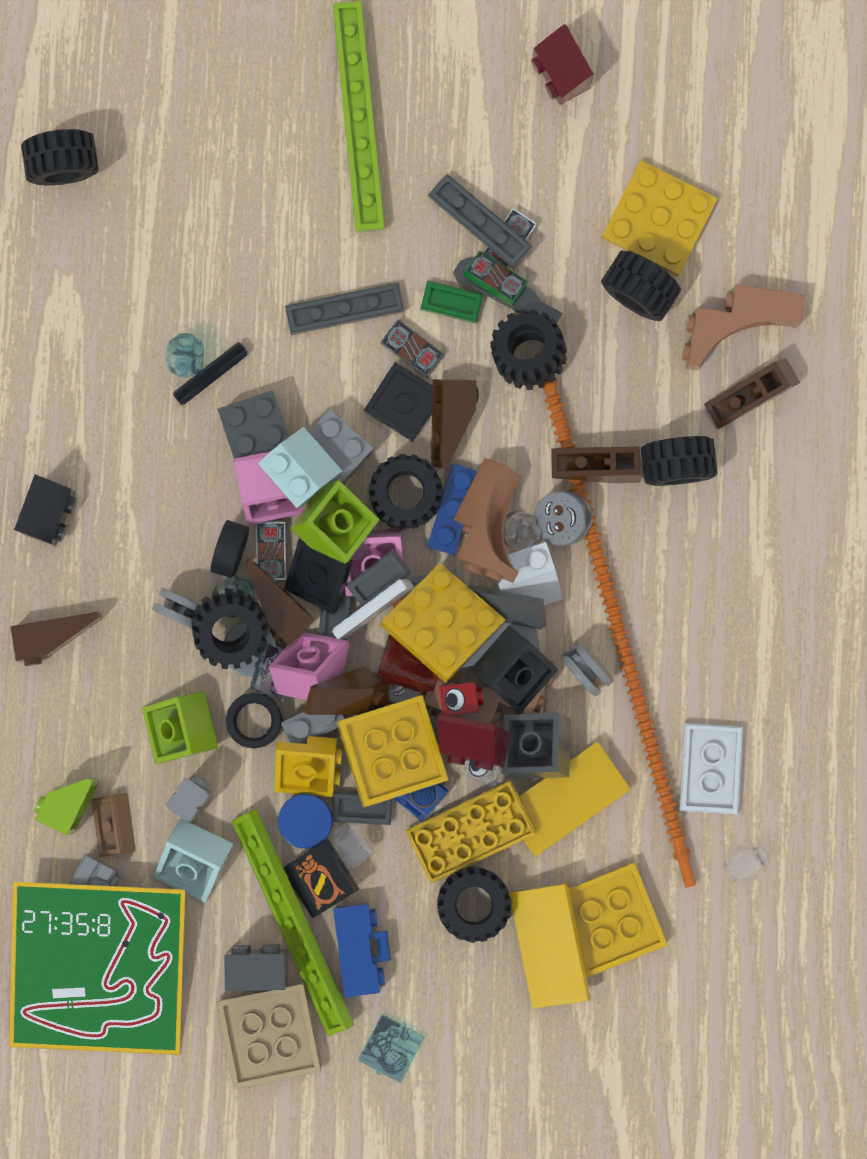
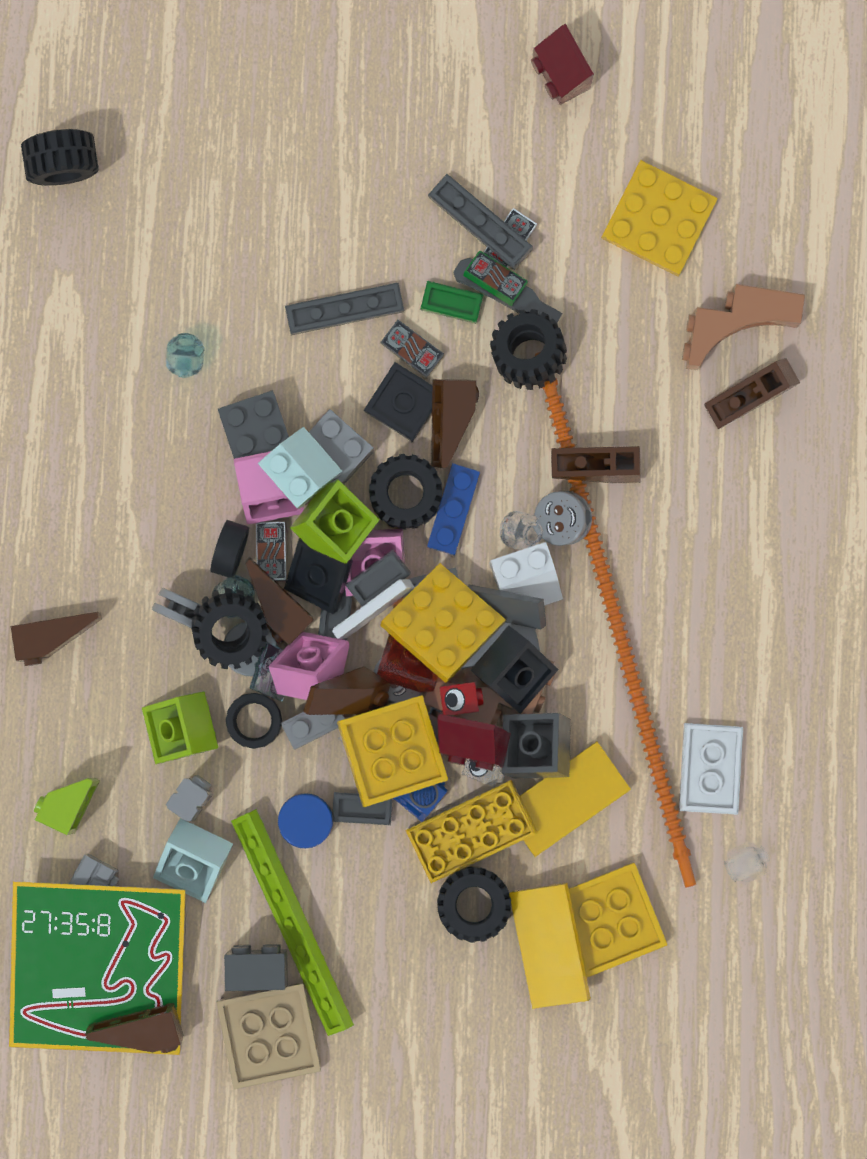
(46, 511): black slope -> none
(113, 825): medium nougat slope -> none
(143, 1030): none -> reddish brown slope
(210, 373): black axle -> none
(308, 767): yellow plate -> none
(320, 878): black tile -> none
(351, 845): clear brick -> none
(357, 964): blue piece -> none
(358, 116): lime plate -> none
(391, 1048): clear light blue piece -> none
(483, 521): nougat arch -> none
(586, 667): light grey head -> none
(641, 285): black tyre -> none
(679, 460): black tyre -> none

